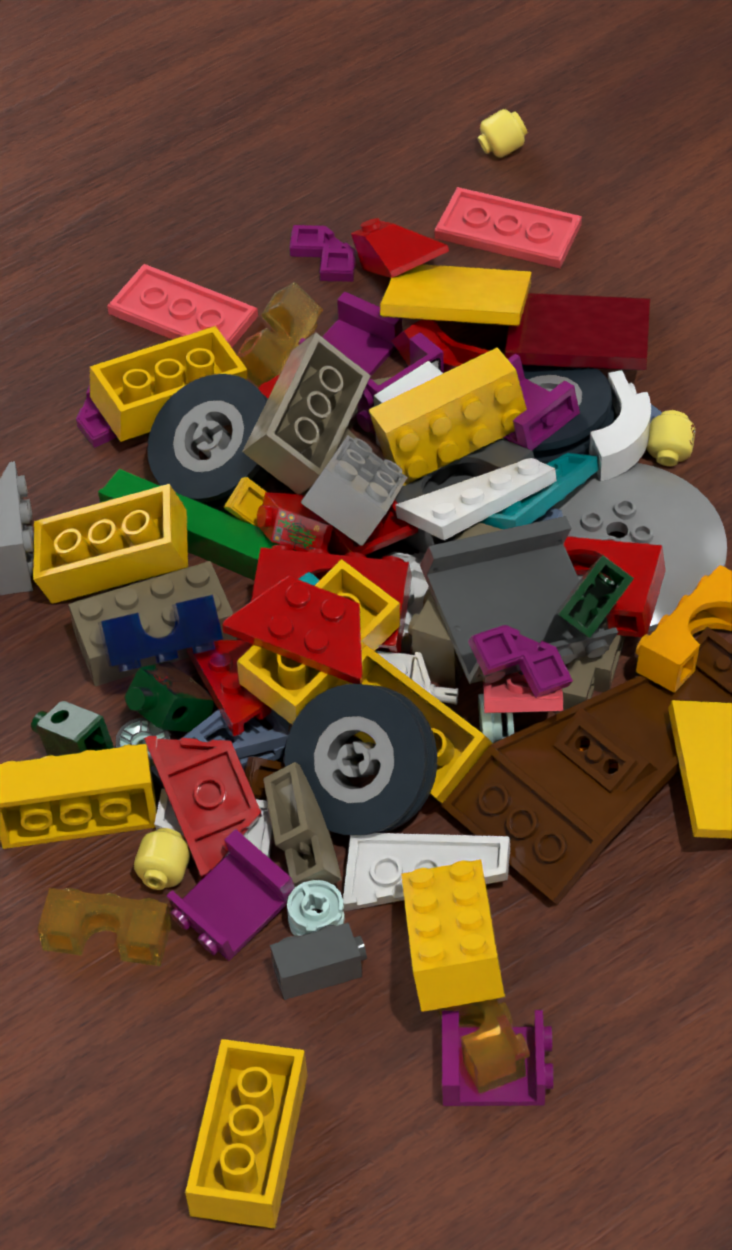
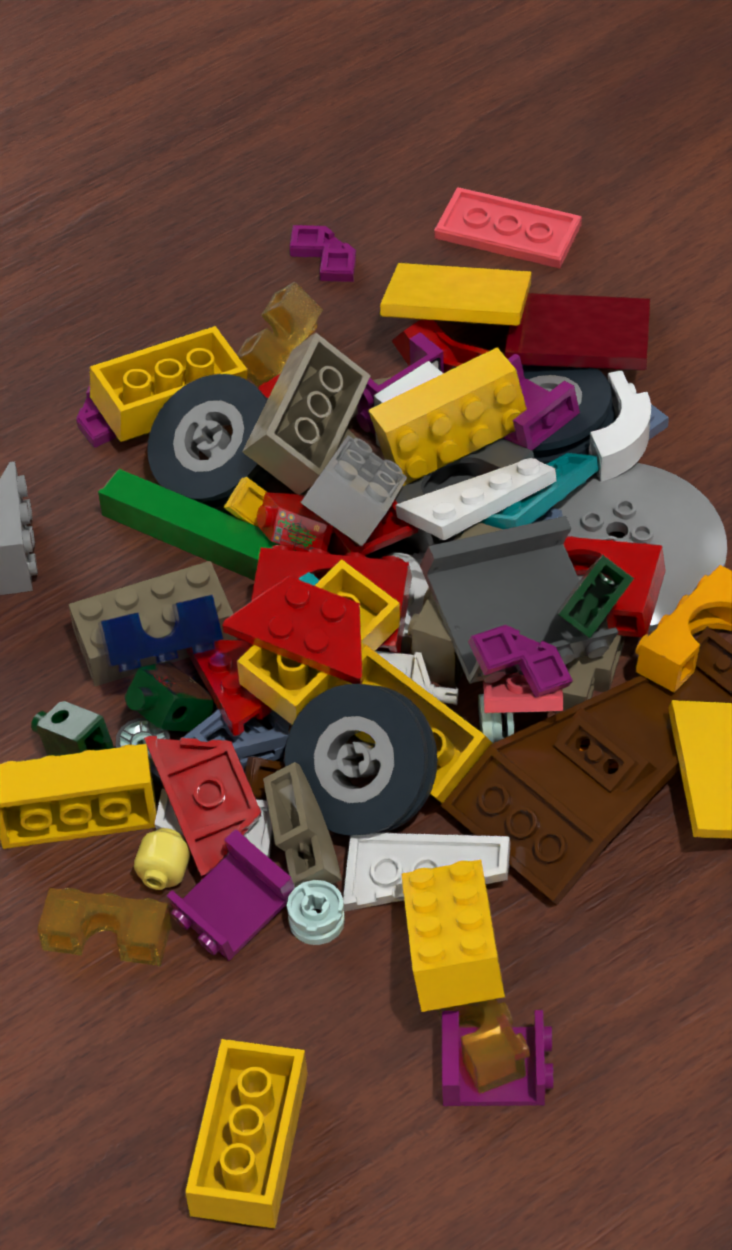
(110, 544): yellow brick -> none
(179, 306): coral tile -> none
(317, 960): dark grey brick -> none
(362, 332): magenta panel -> none
(392, 248): red slope -> none
(502, 133): light yellow head -> none
(671, 438): light yellow head -> none

